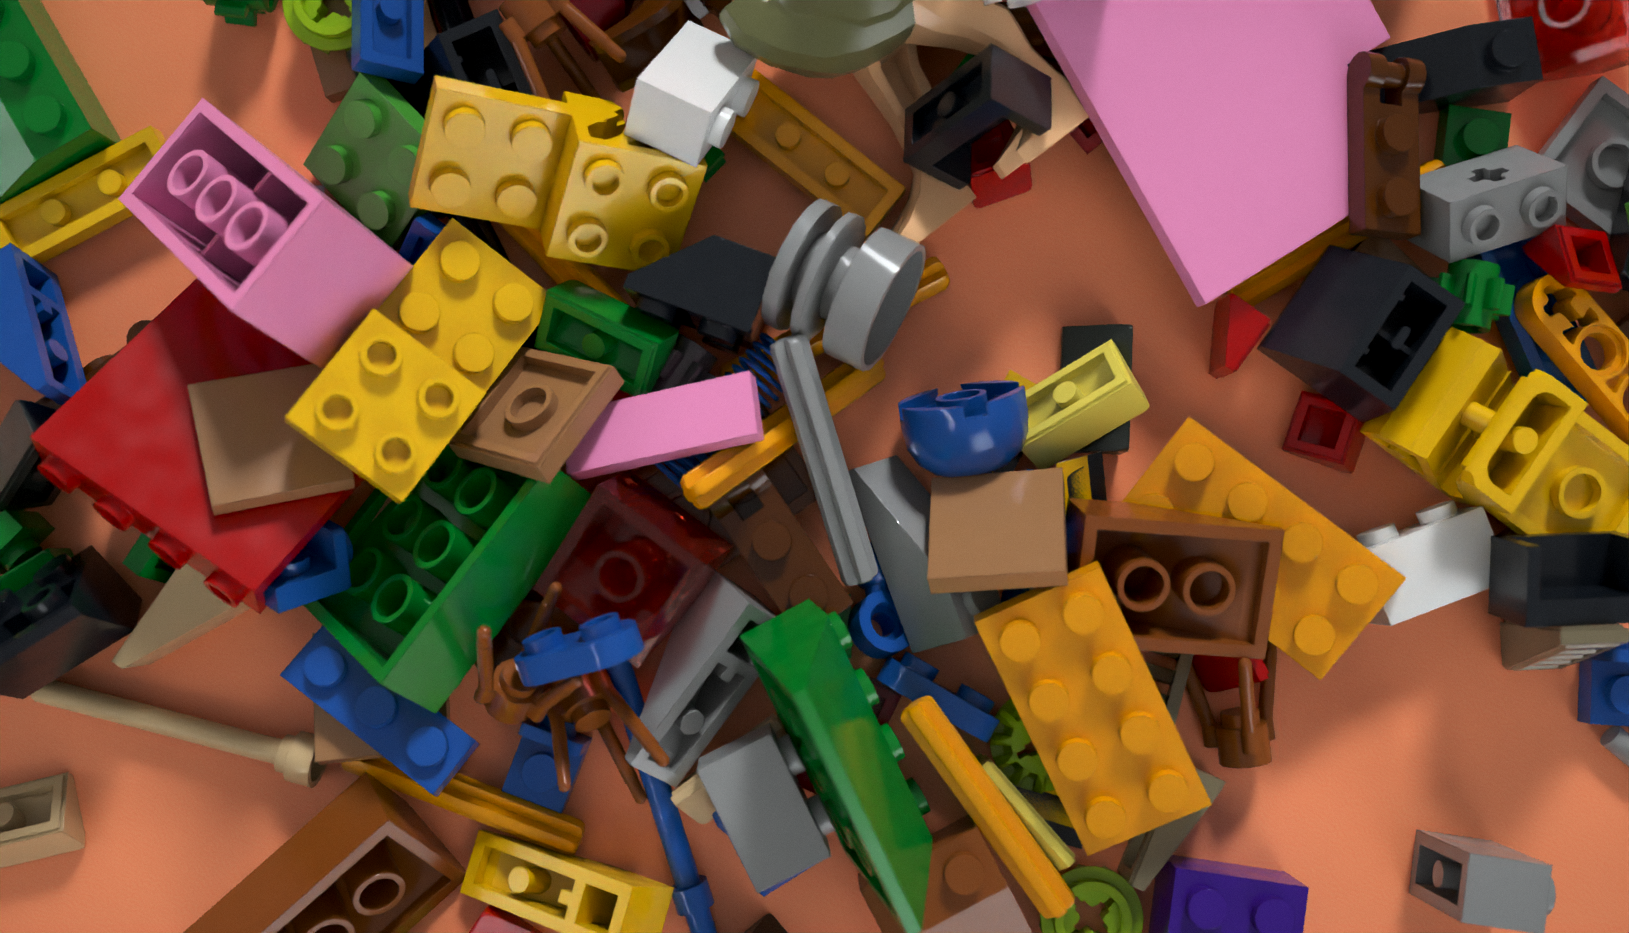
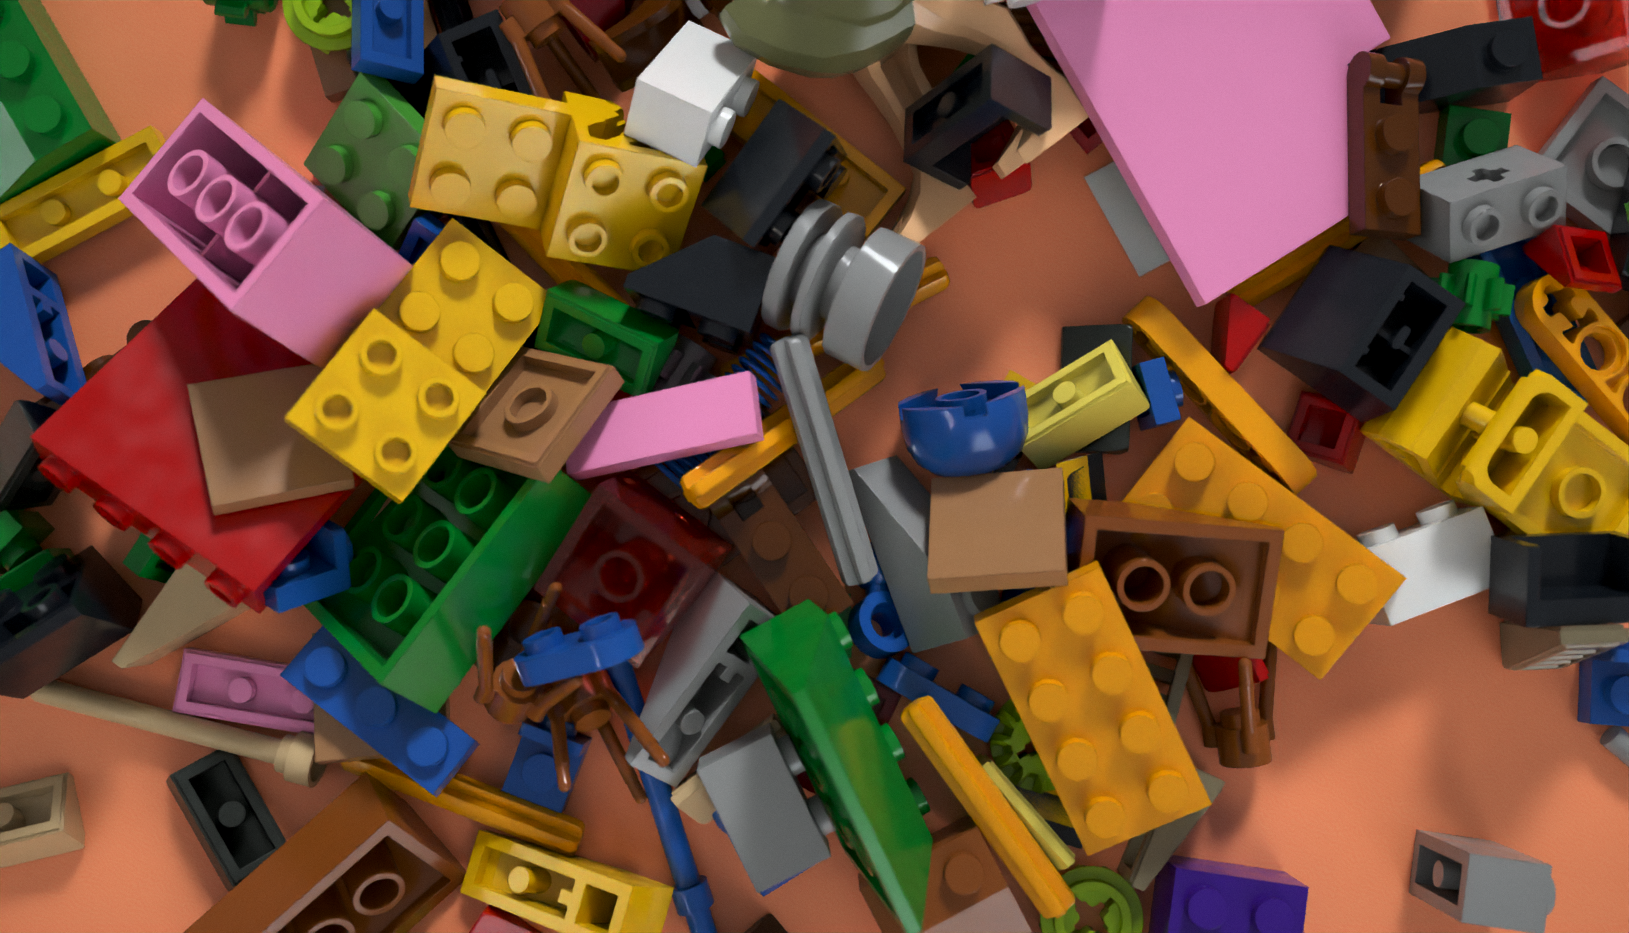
(226, 815): none -> pearl dark grey slope
(241, 691): none -> bright pink tile
(777, 177): none -> black slope
(1126, 219): none -> white sticker
(1162, 392): none -> blue plate
(1219, 395): none -> light orange beam

